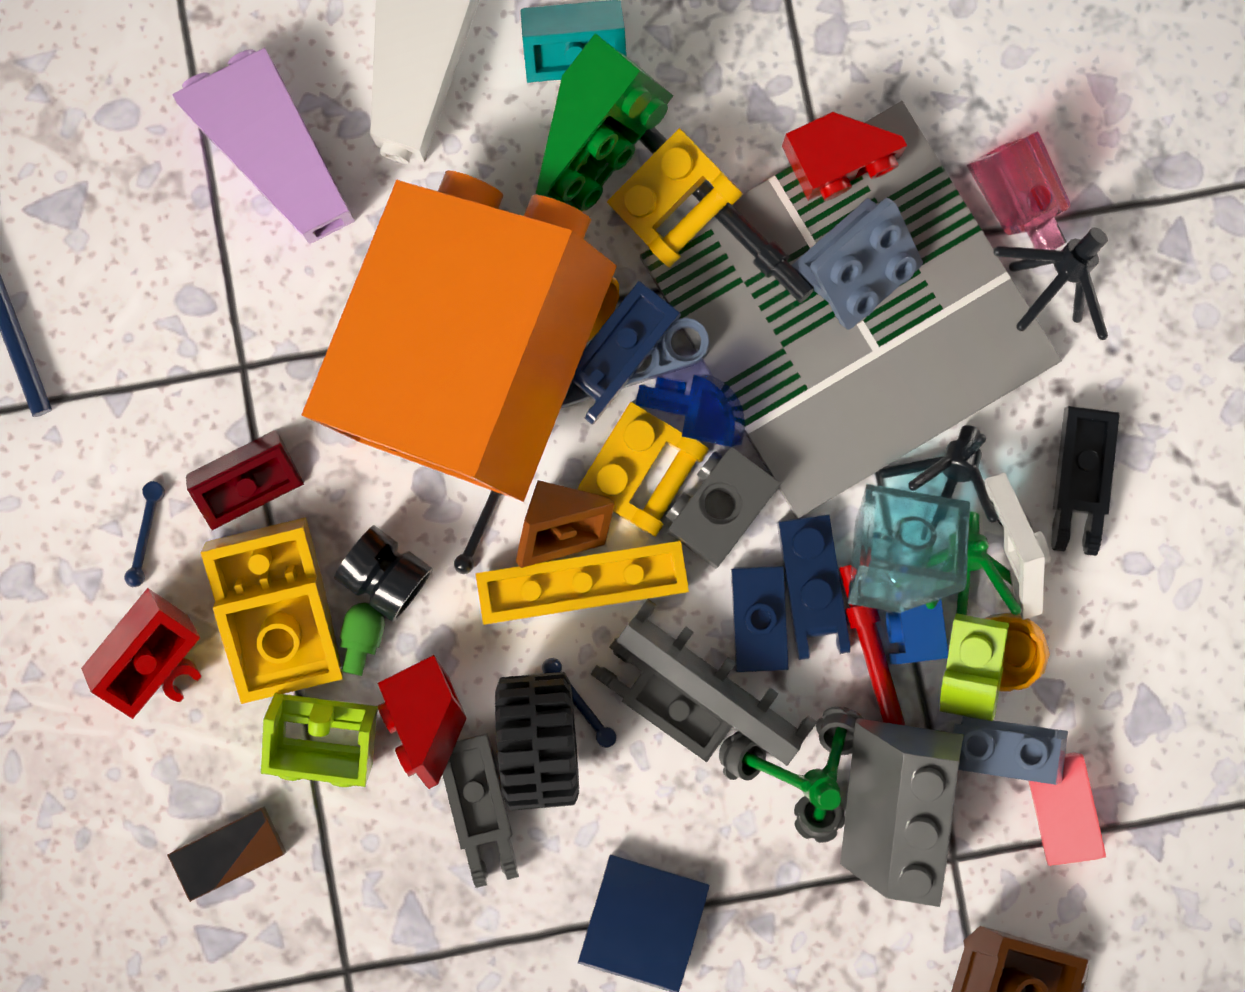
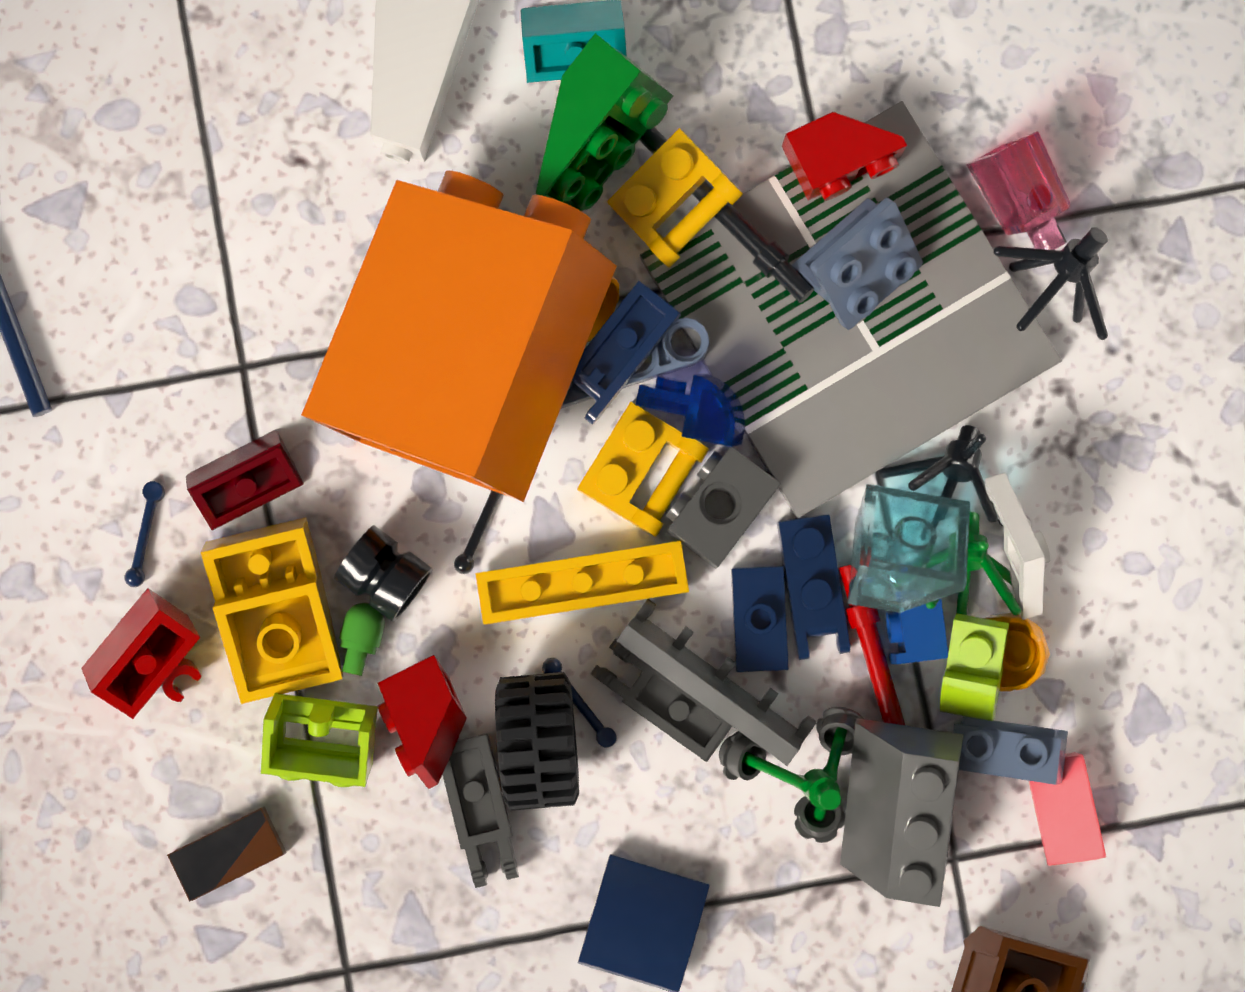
(264, 136): lavender slope -> none
(562, 523): dark orange slope -> none
(1084, 475): black hinge -> none

